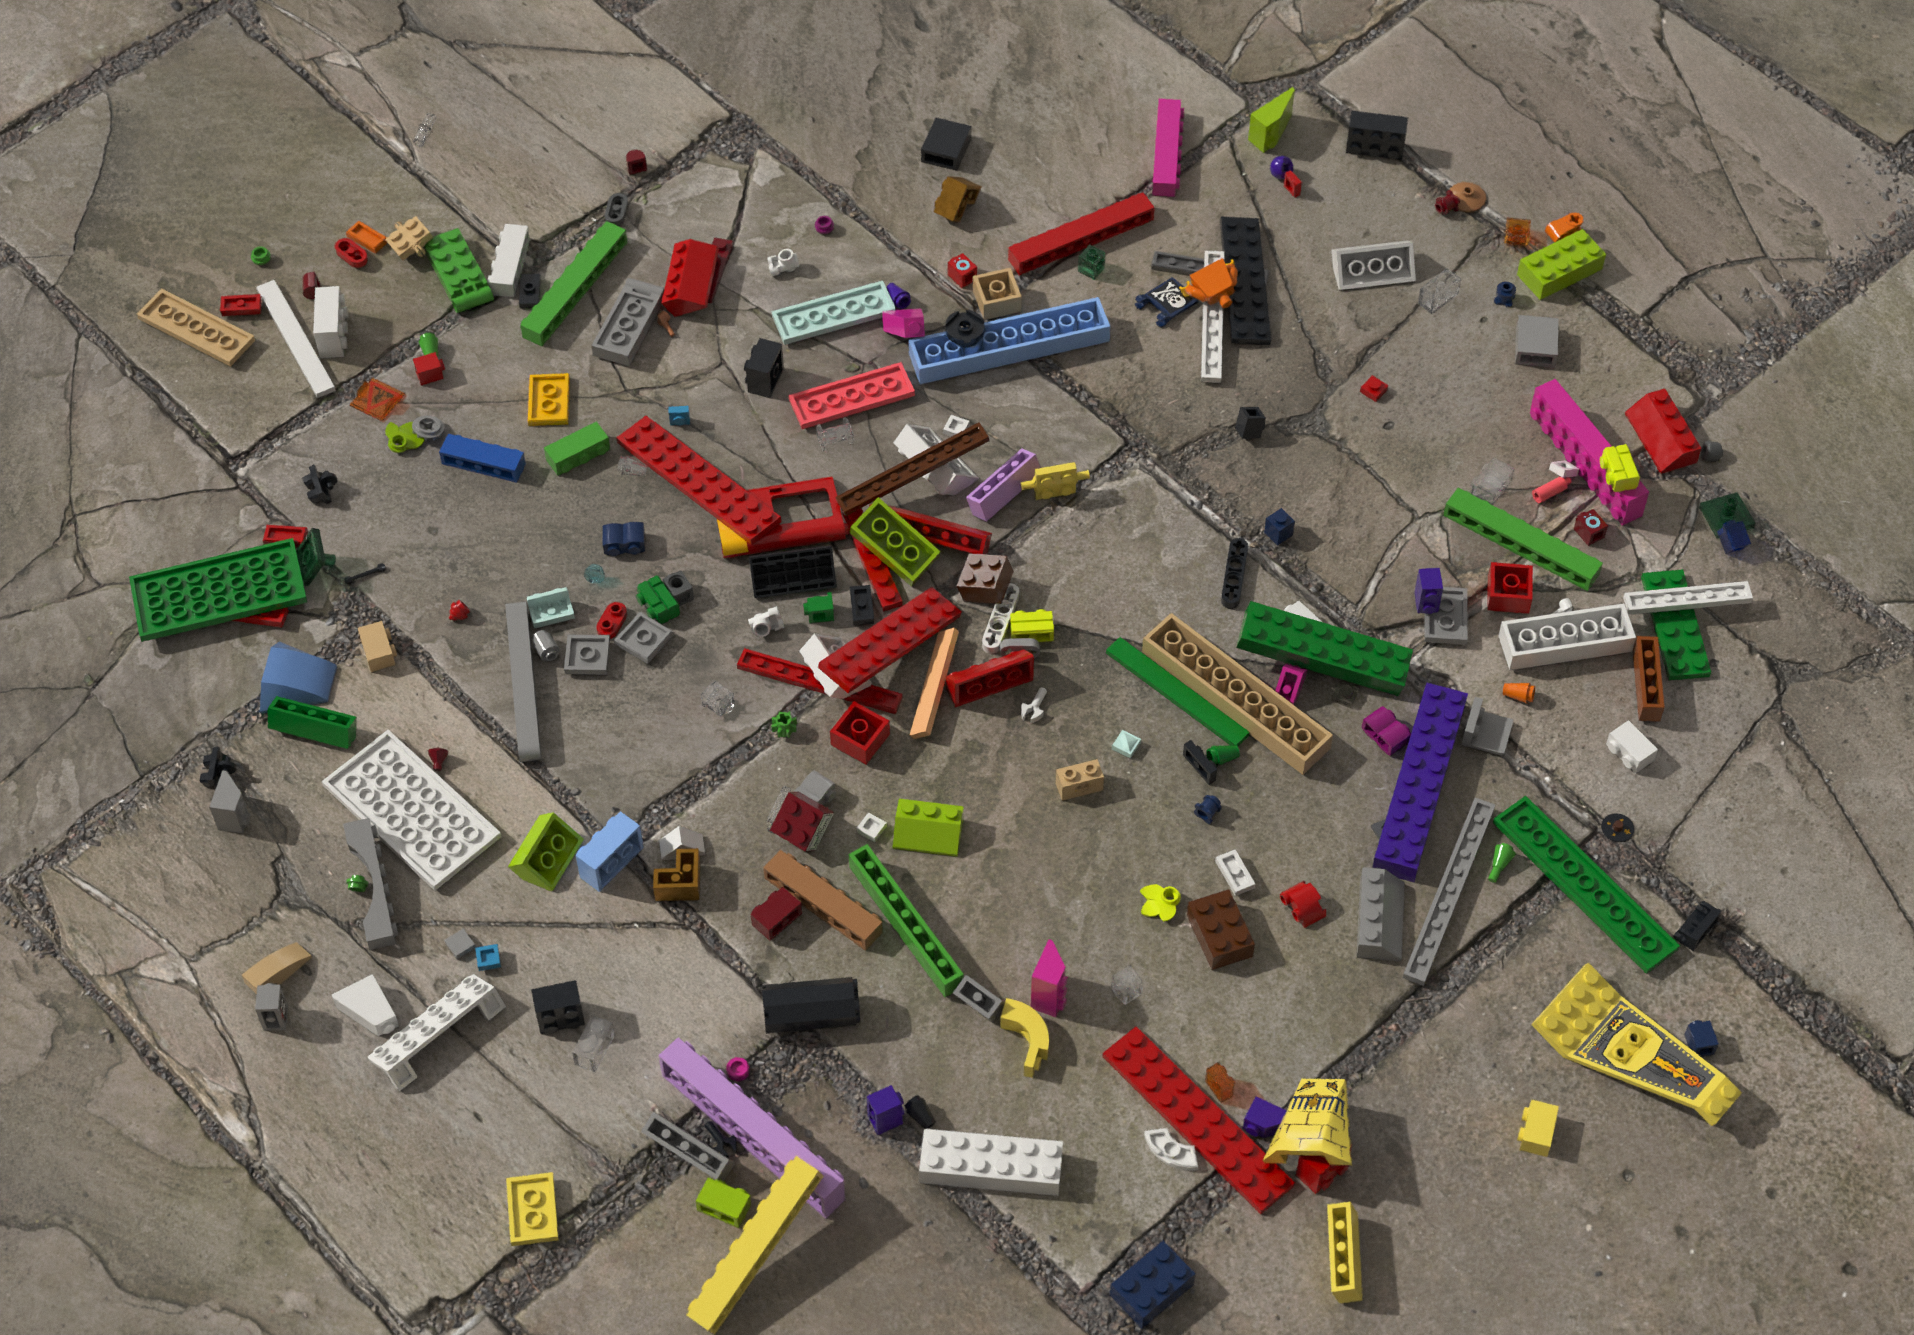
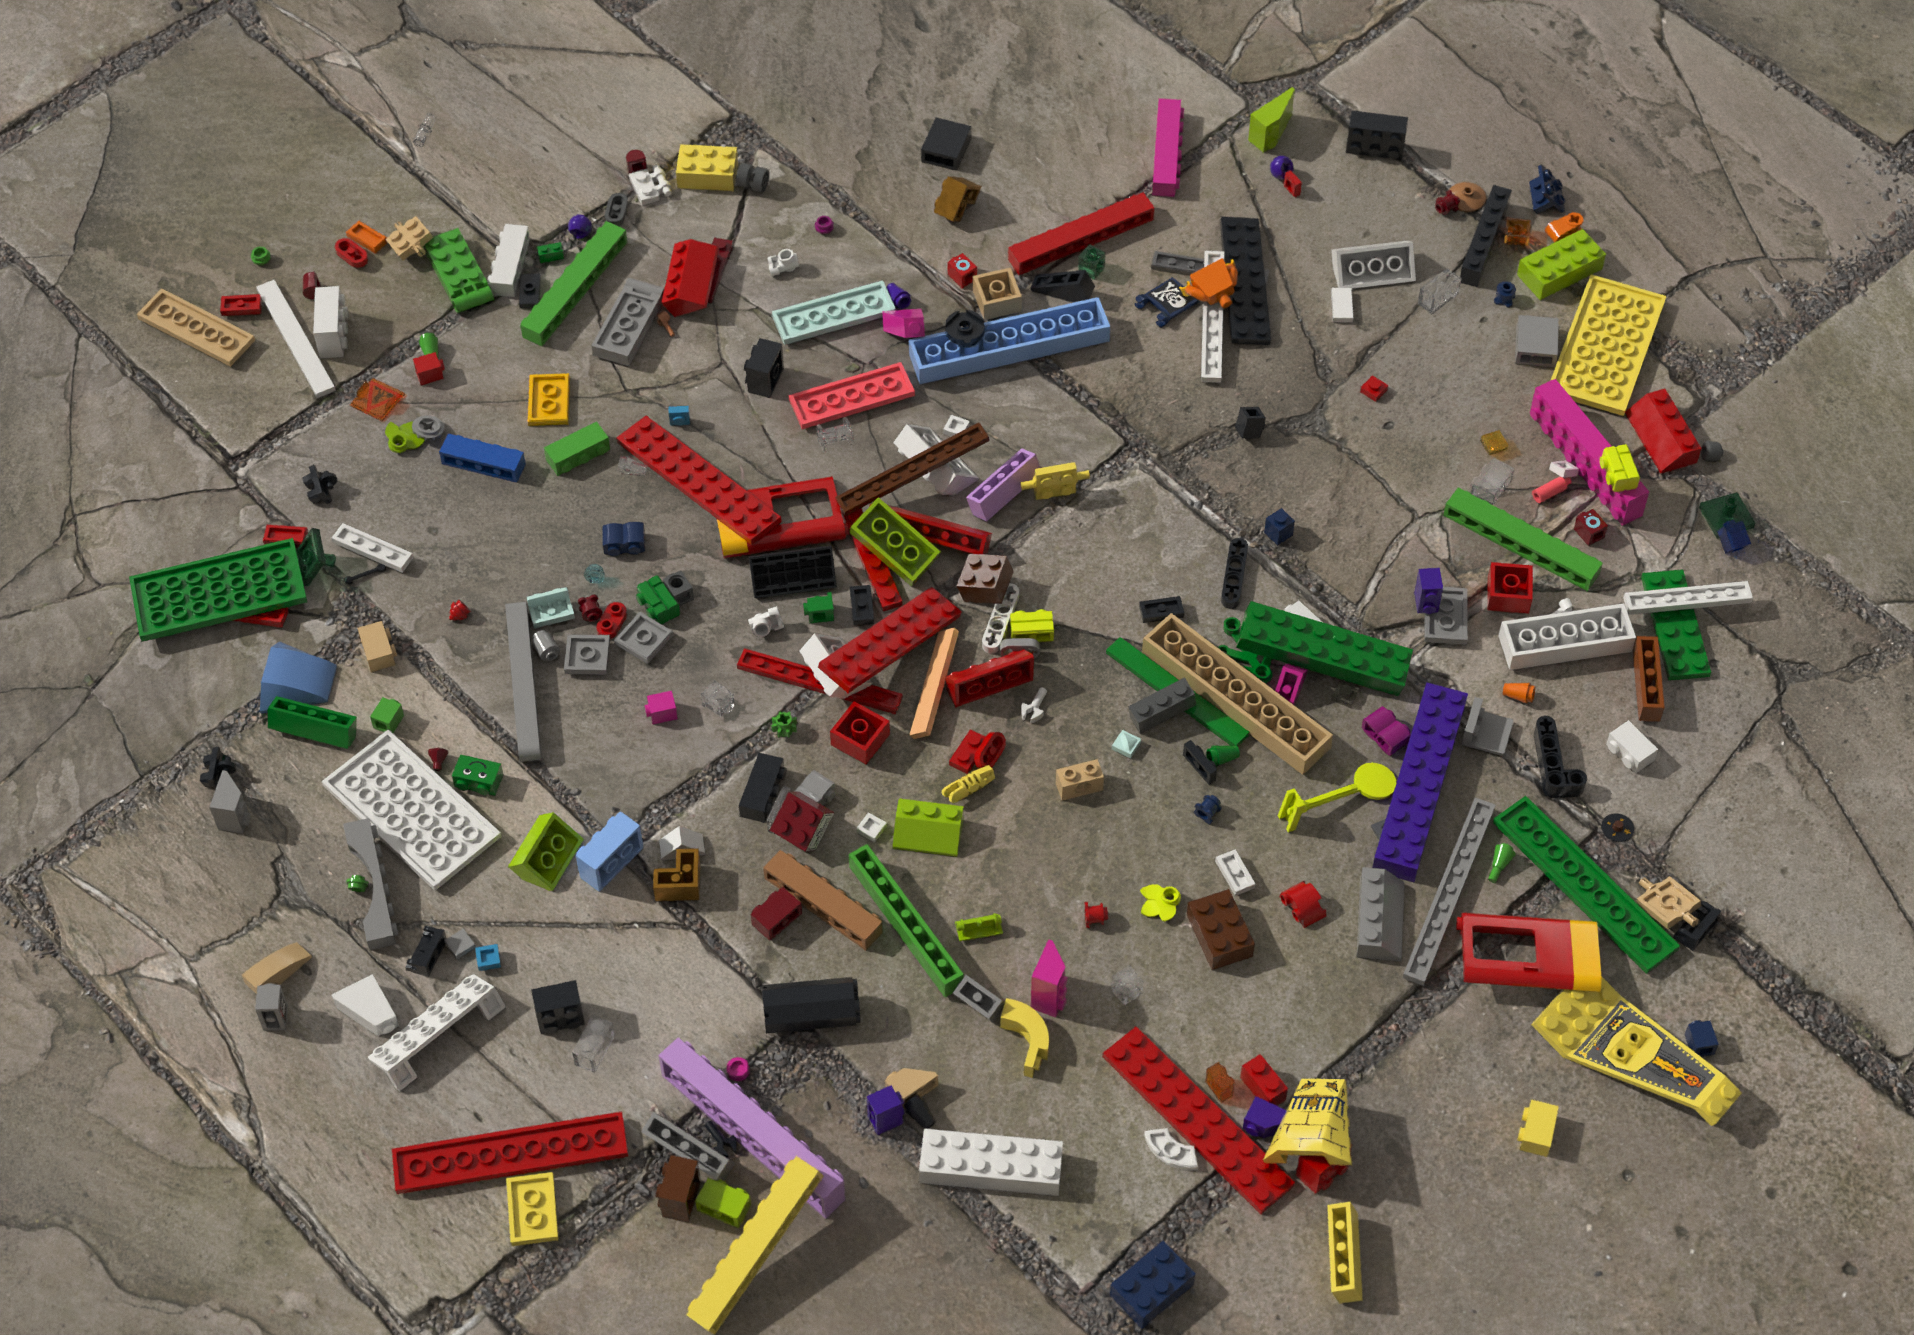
(372, 547): none -> white plate
(387, 715): none -> bright green brick
(427, 951): none -> black hinge
(477, 775): none -> green brick
(509, 1152): none -> red plate
(550, 252): none -> green piece
(580, 226): none -> dark purple piece
(590, 608): none -> dark red brick
(644, 185): none -> white plate
(661, 707): none -> dark pink brick
(679, 1188): none -> reddish brown brick
(707, 167): none -> light yellow brick
(752, 177): none -> dark grey wheel
(762, 787): none -> black brick
(912, 1082): none -> tan slope
(964, 755): none -> red plate
(968, 784): none -> light yellow hinge
(979, 927): none -> lime hinge
(990, 750): none -> red plate
(1064, 285): none -> black slope
(1095, 914): none -> red brick
(1159, 609): none -> black plate
(1162, 705): none -> dark grey brick
(1251, 658): none -> green plant
(1263, 1081): none -> red brick
(1342, 304): none -> white tile
(1370, 780): none -> neon yellow piece
(1485, 236): none -> black brick
(1494, 442): none -> clear yellow plate
(1546, 191): none -> dark blue bracket
(1552, 756): none -> black beam
(1564, 952): none -> red piece
(1608, 343): none -> light yellow plate
(1668, 902): none -> tan plate

